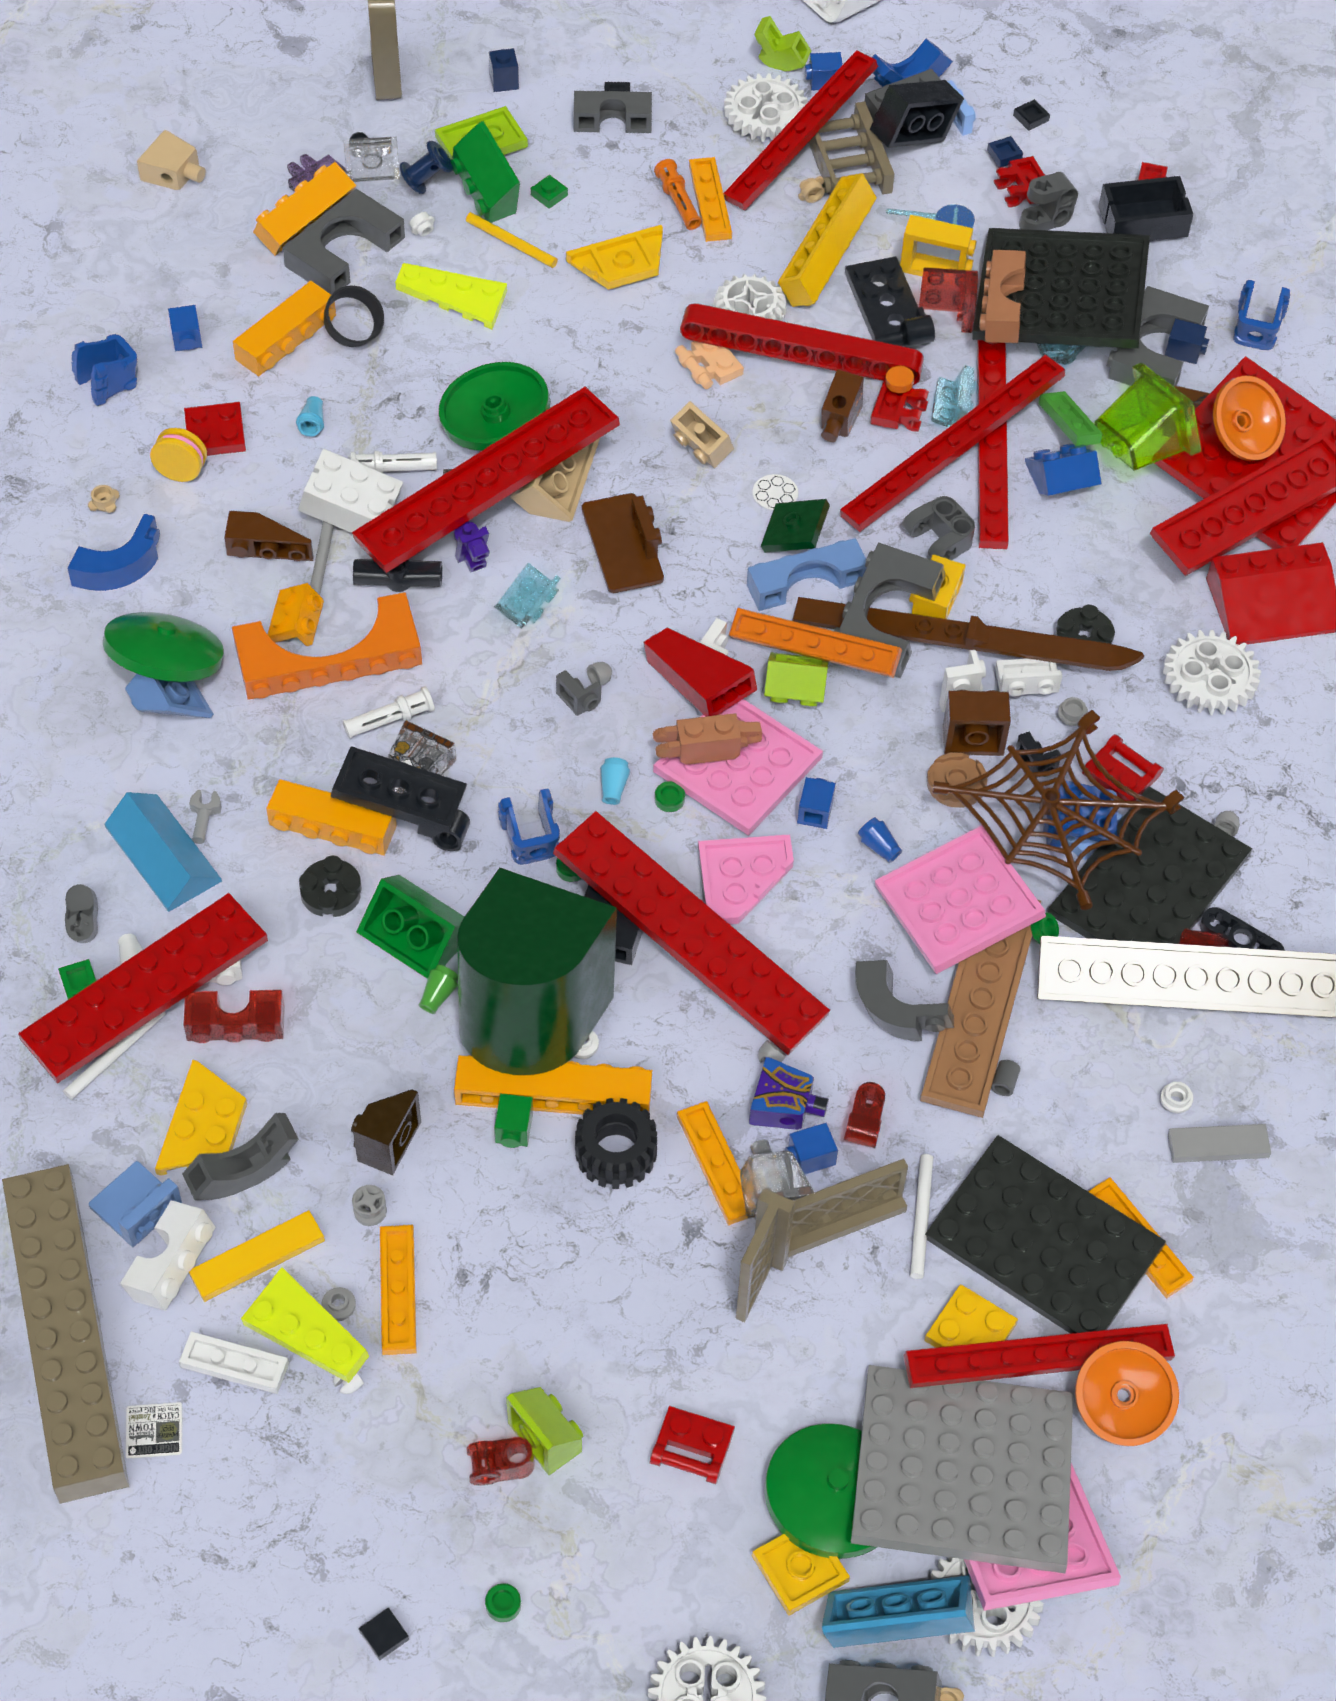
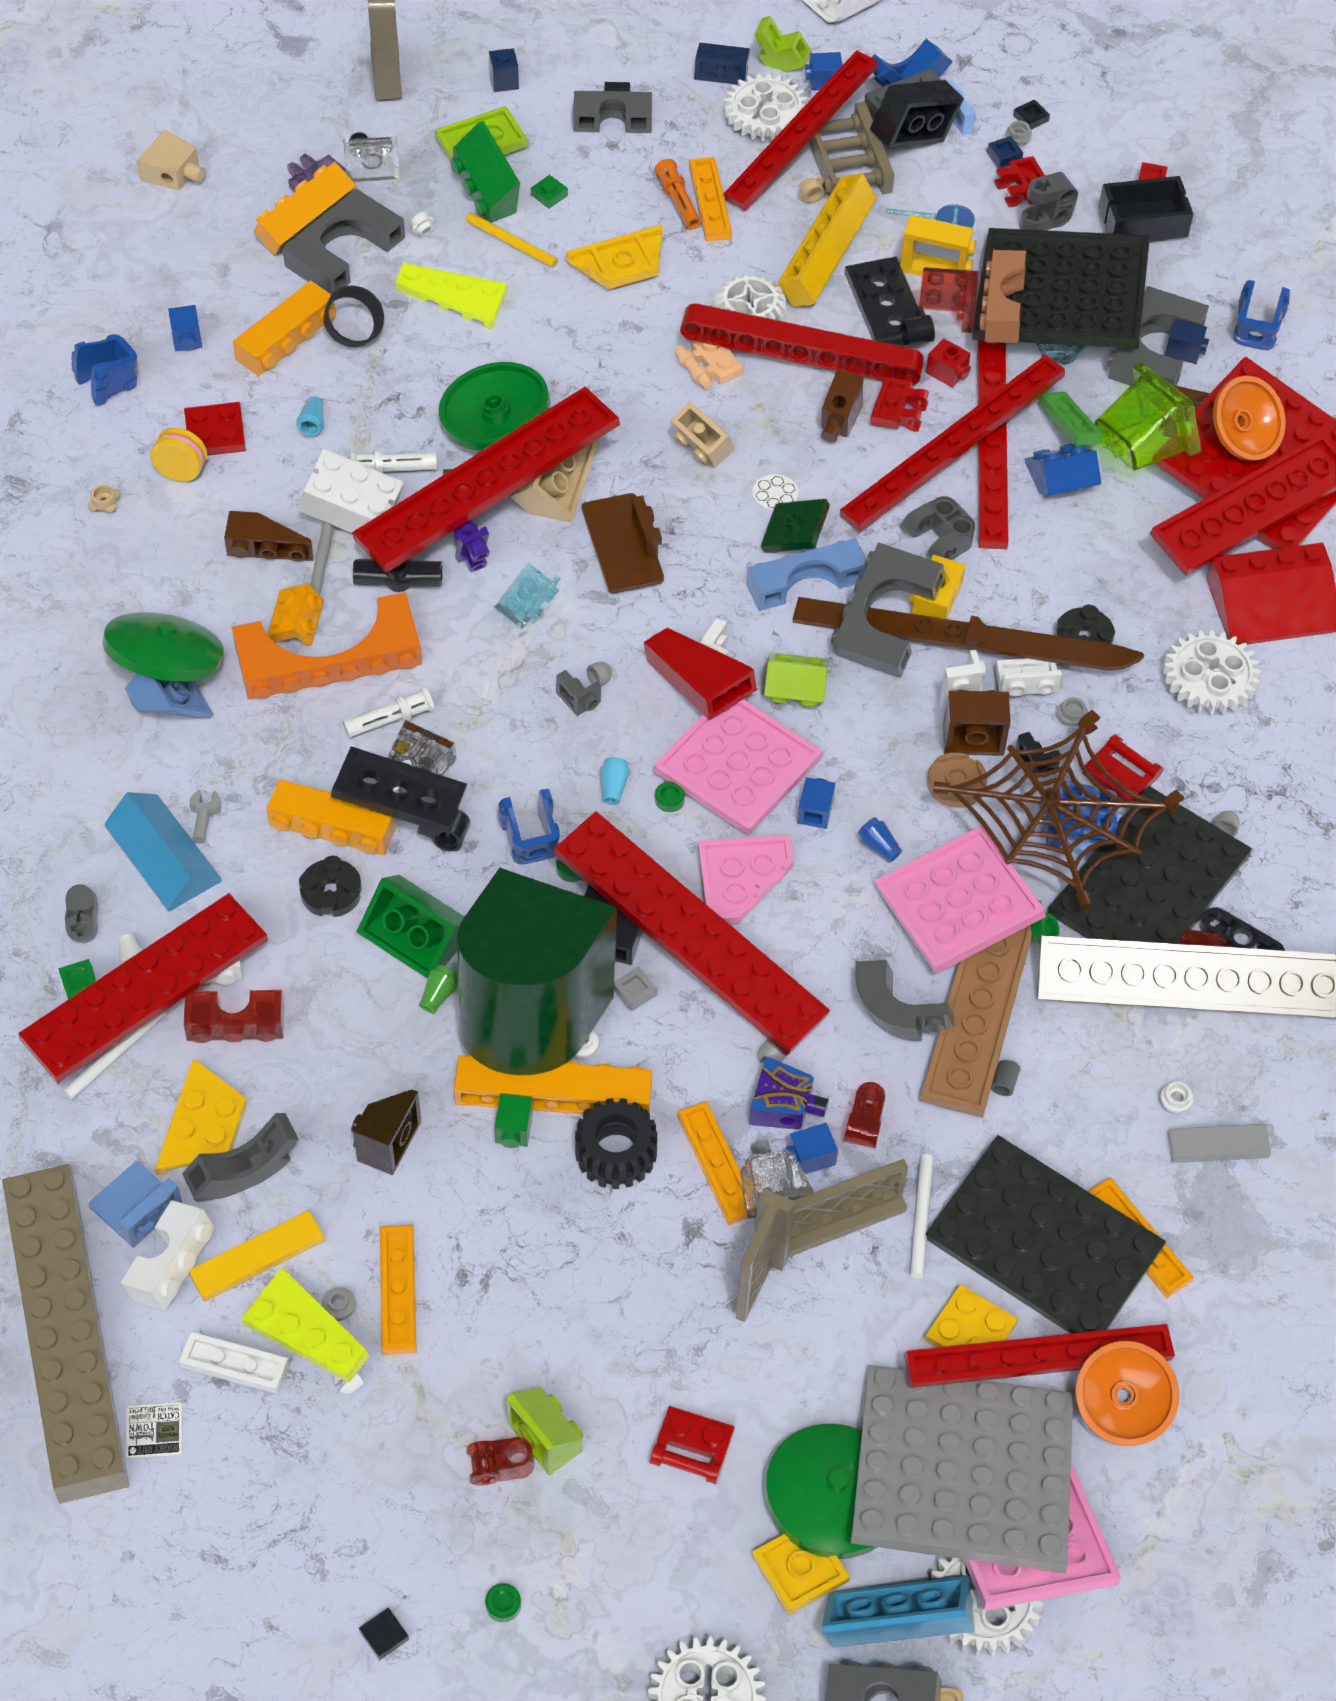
(117, 567): blue arch -> none
(372, 1198): light grey wheel -> none
(426, 167): dark blue hose -> none
(635, 988): none -> light grey plate
(706, 738): nougat hinge -> none
(721, 63): none -> dark blue hinge
(815, 642): orange tile -> none
(899, 379): orange tile -> none
(948, 363): none -> red brick
(953, 397): clear light blue bracket -> none
(1020, 132): none -> light grey plate

